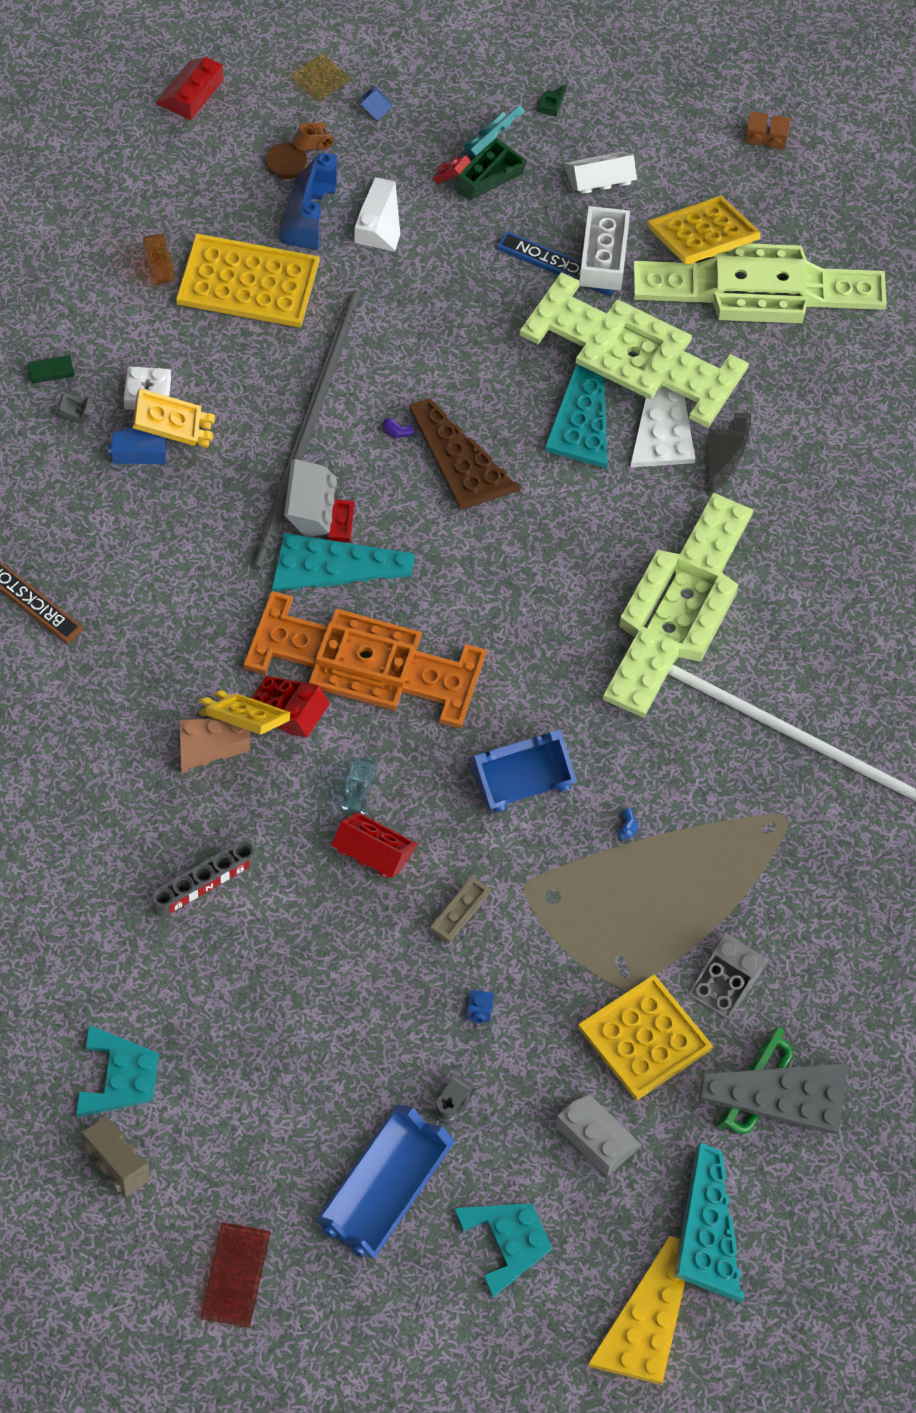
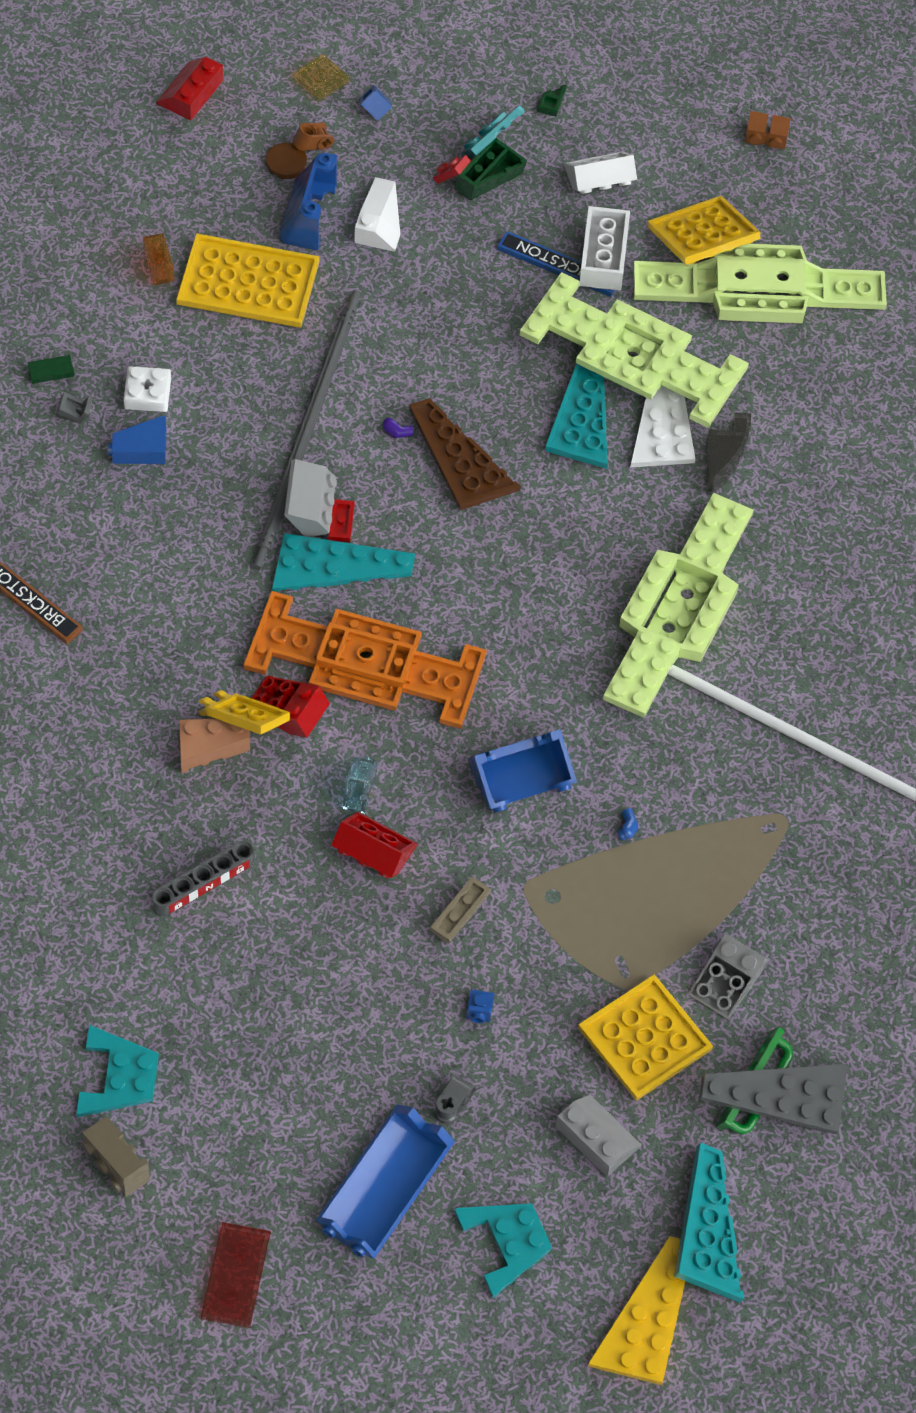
(172, 418): yellow tile -> none

